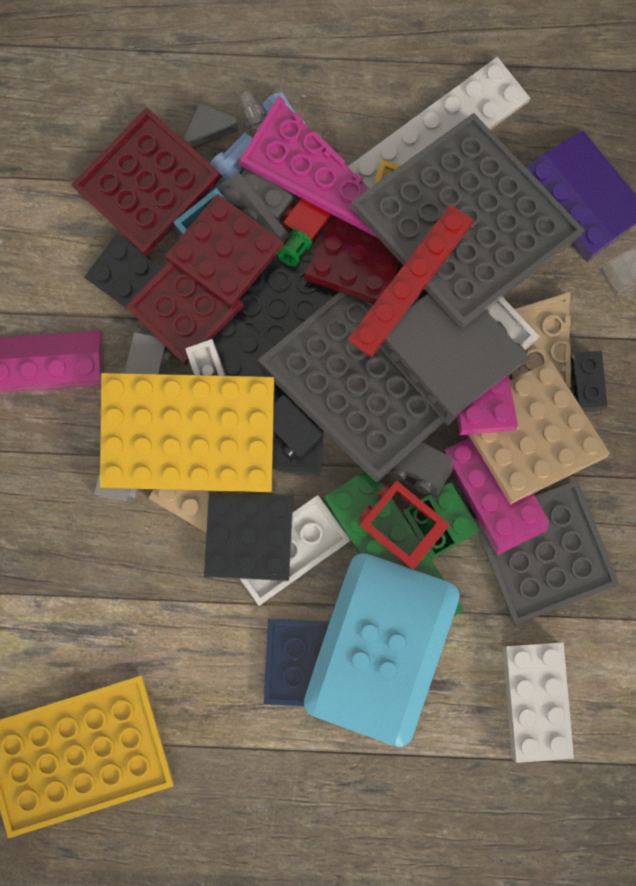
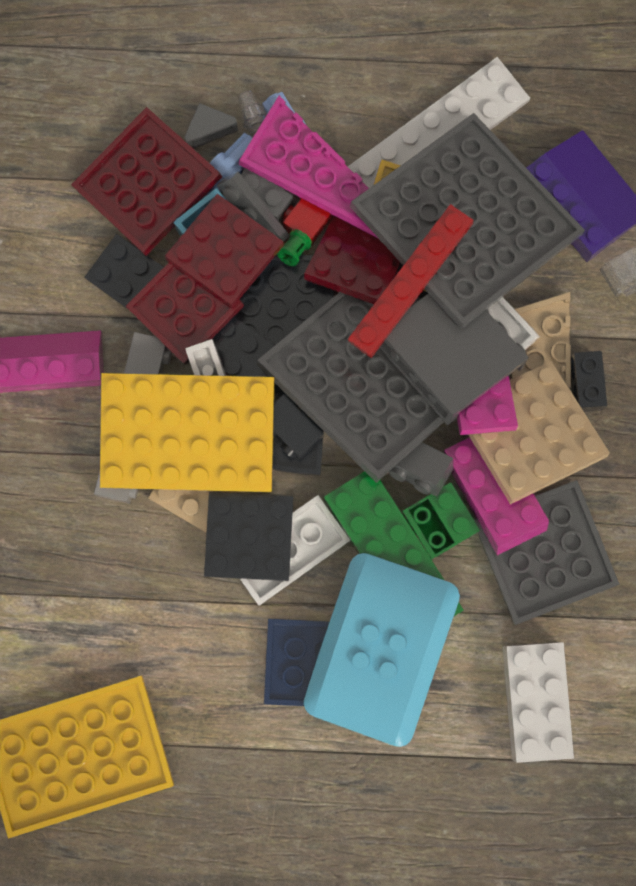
(426, 543): red window -> none

